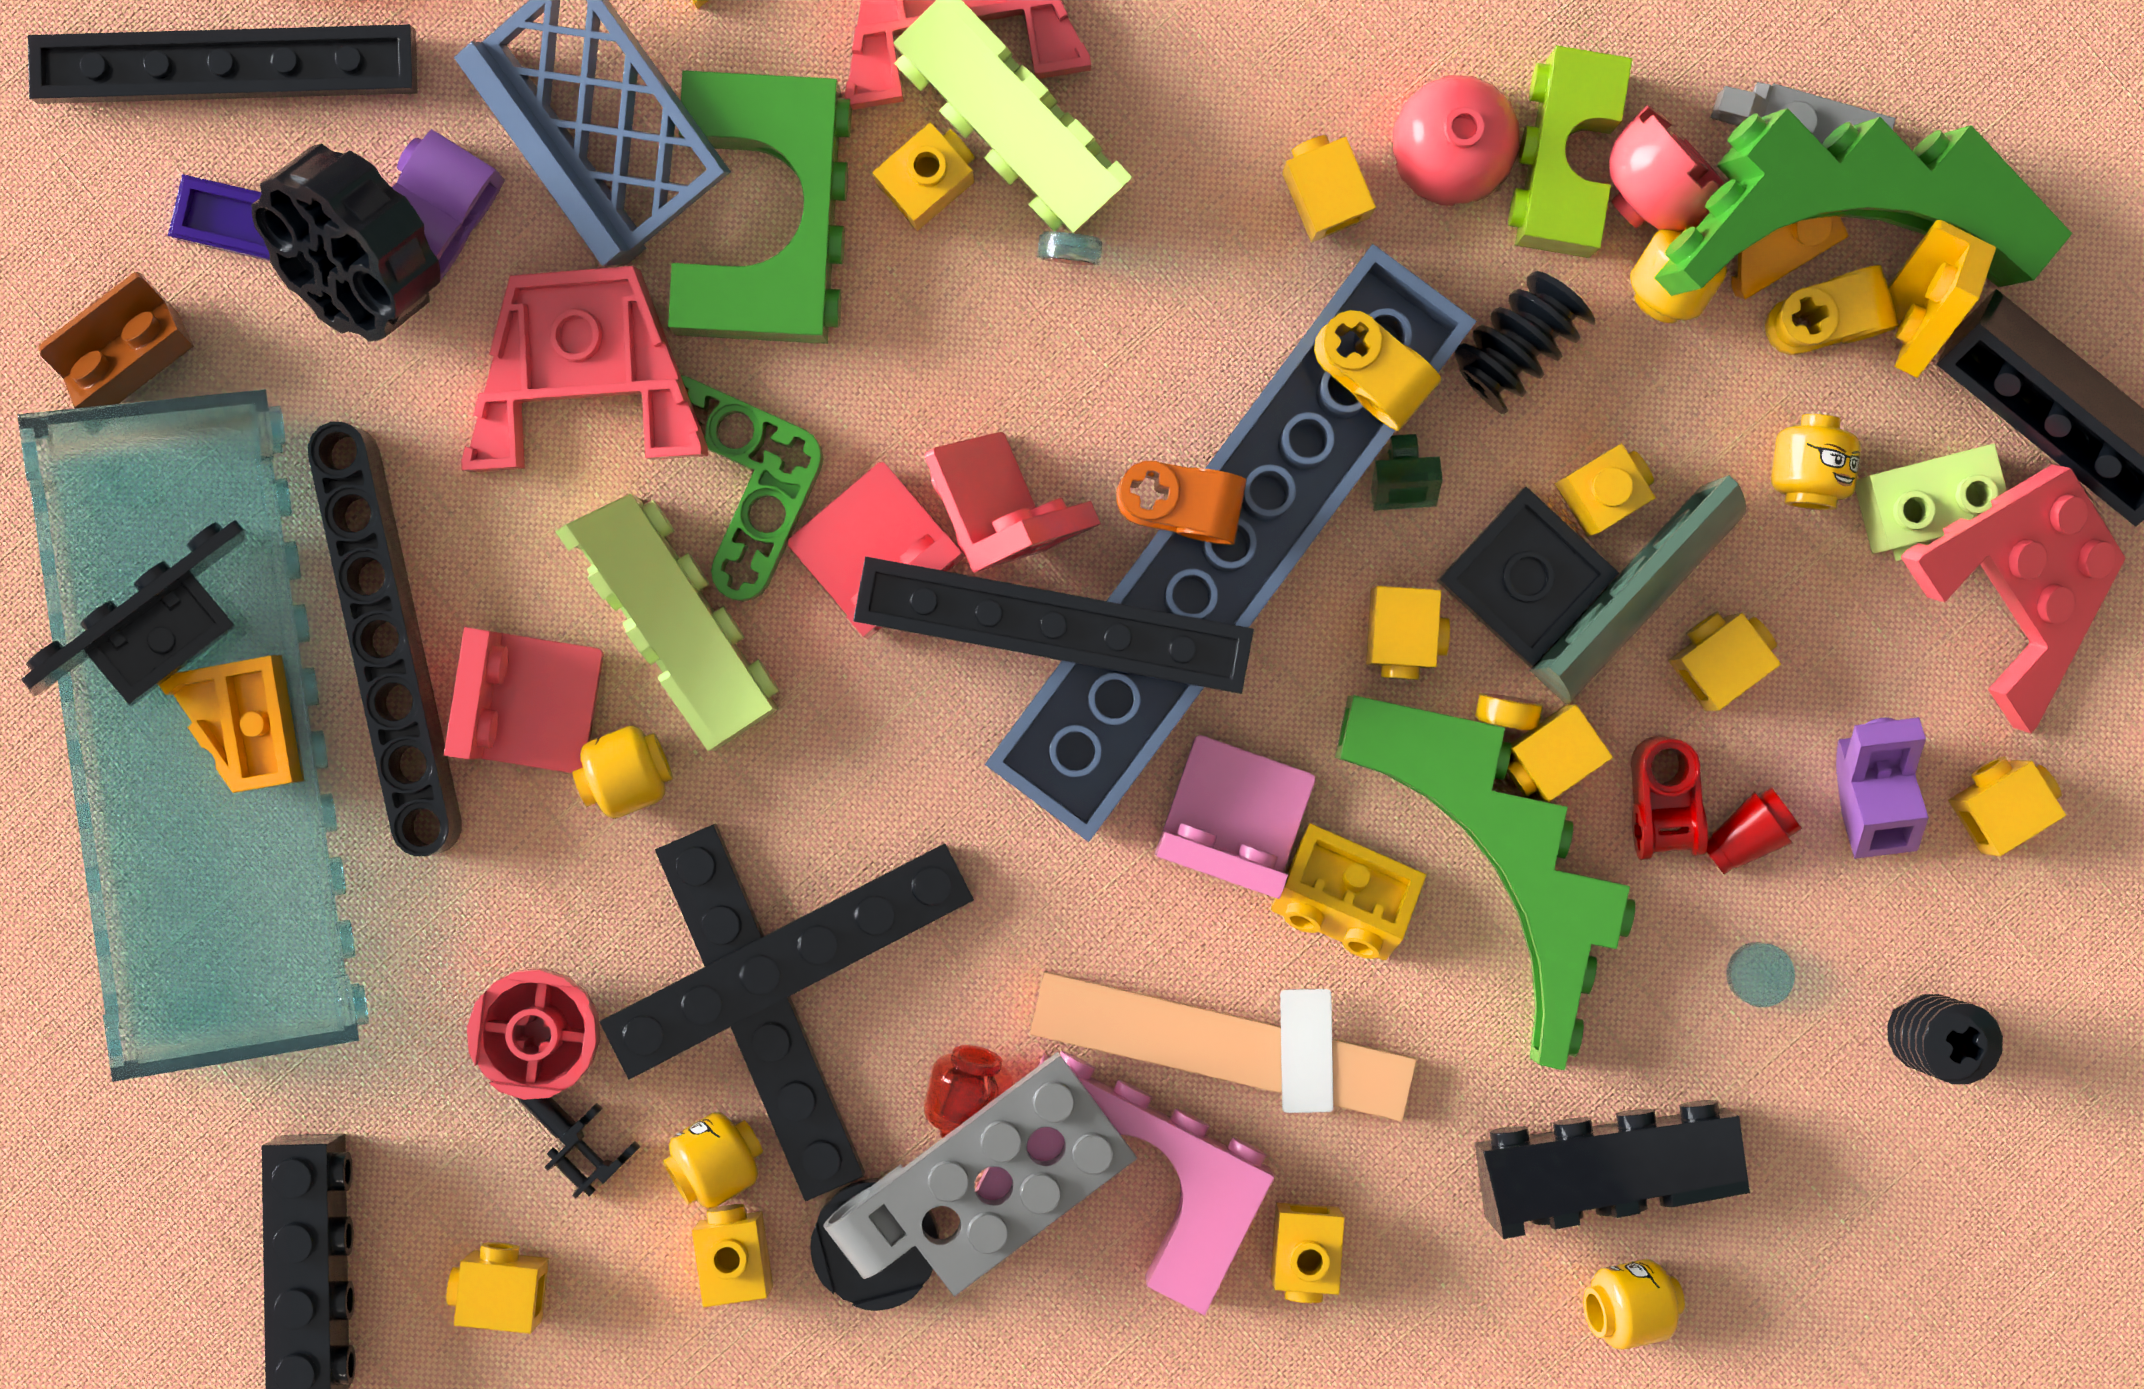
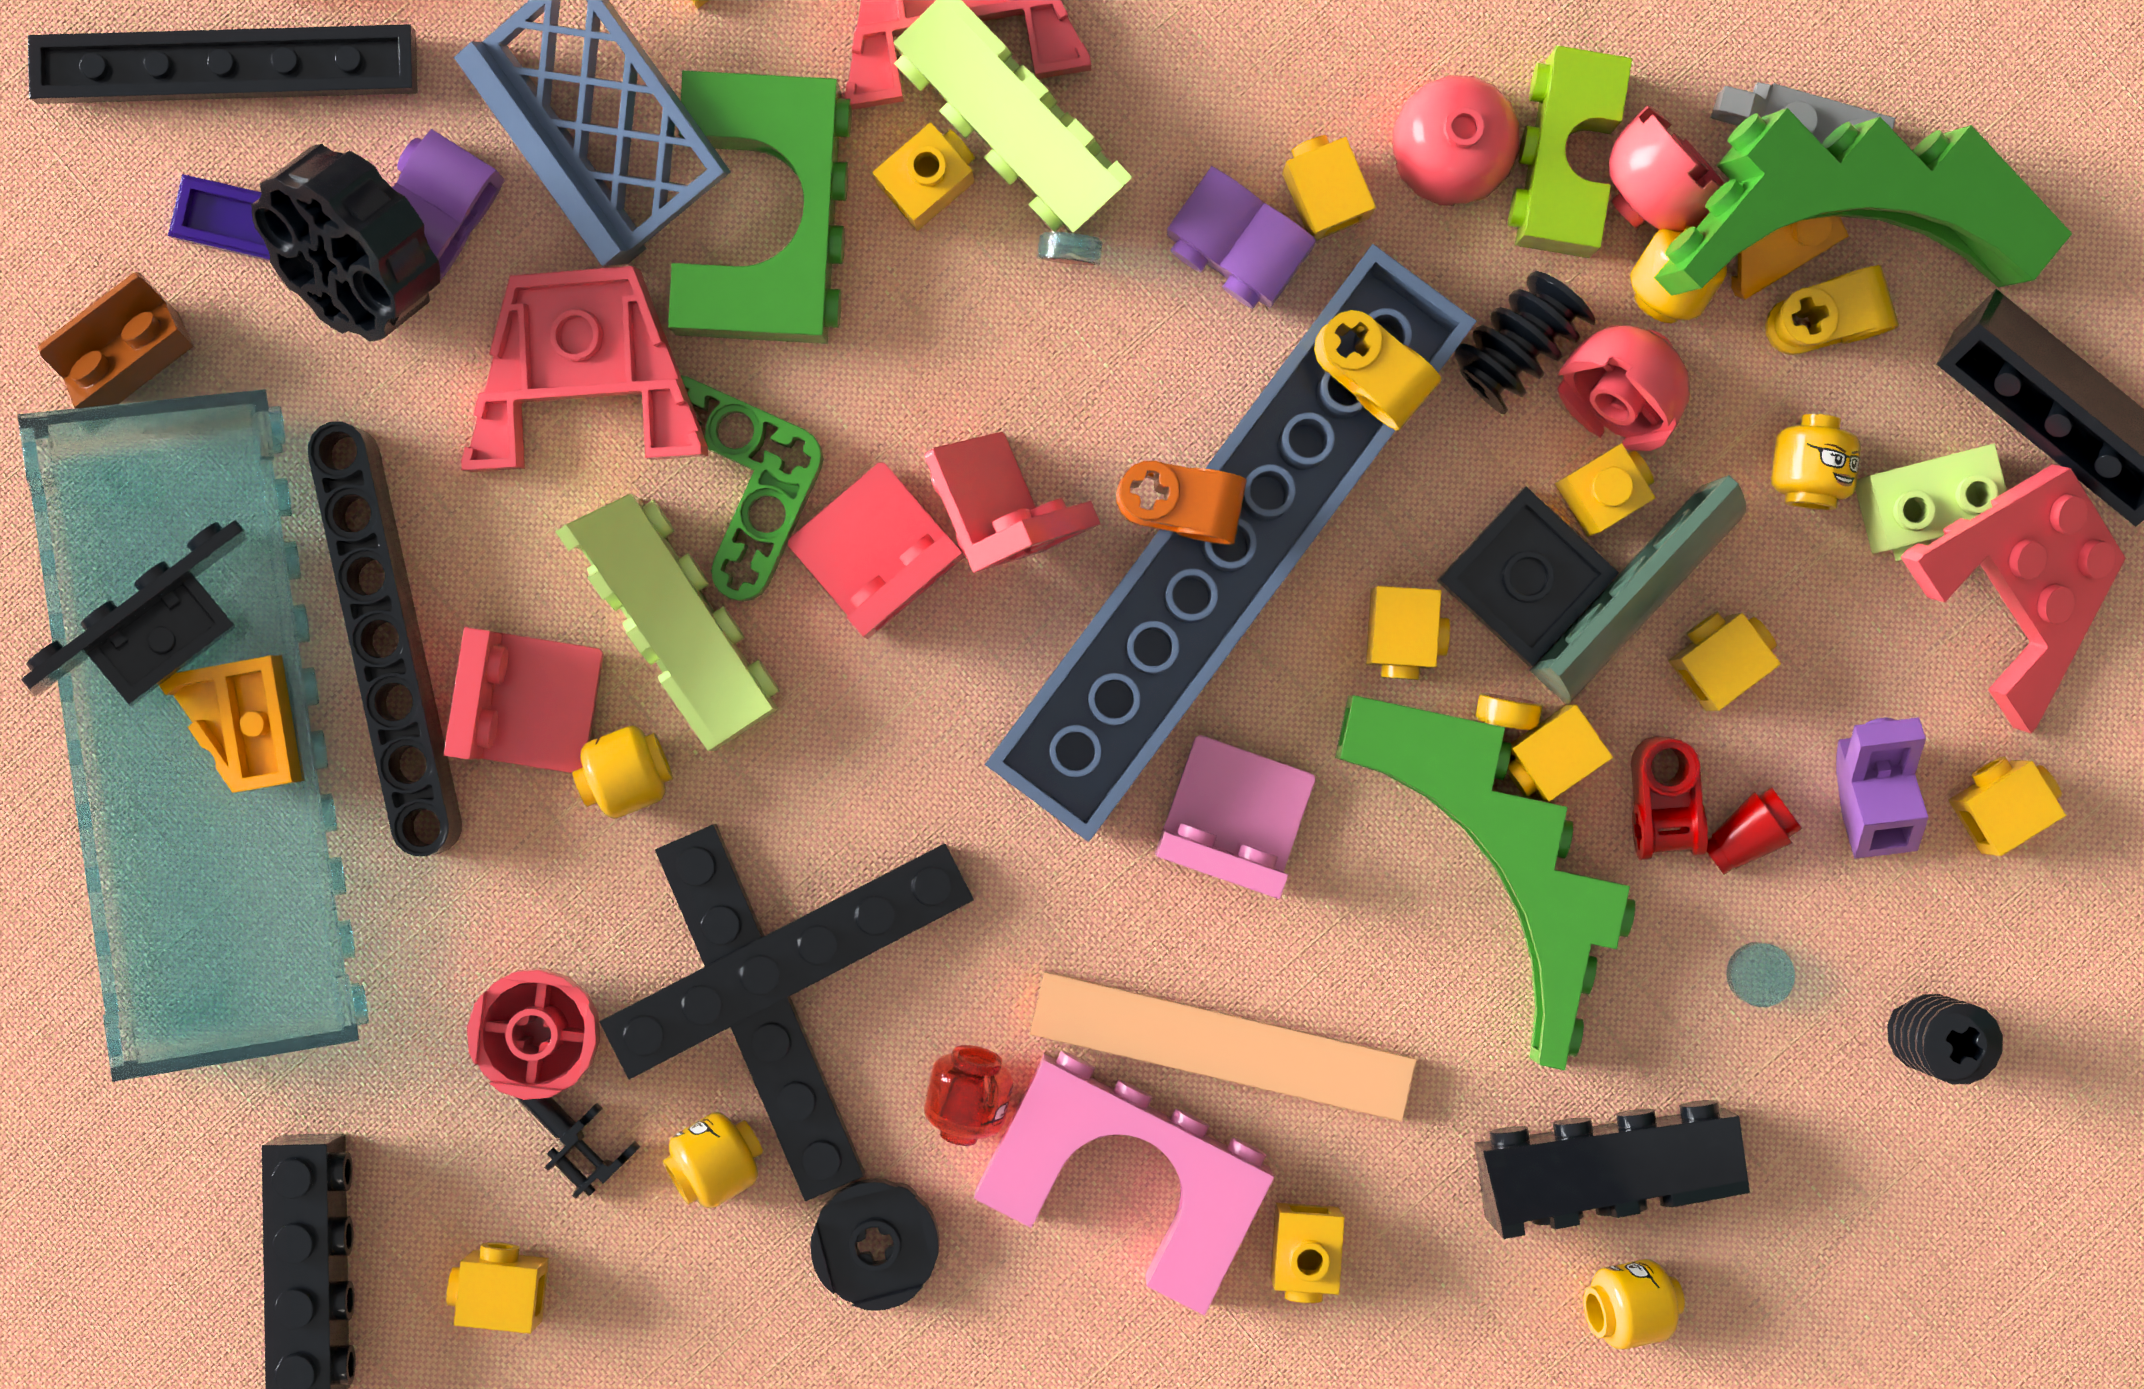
(732, 1256): yellow brick -> none
(889, 1215): light grey hinge -> none
(1053, 625): black plate -> none
(1239, 239): none -> medium lavender brick
(1306, 1050): white sticker -> none
(1349, 894): yellow bracket -> none
(1405, 478): clear green tile -> none
(1628, 384): none -> coral cylinder
(1937, 291): yellow bracket -> none

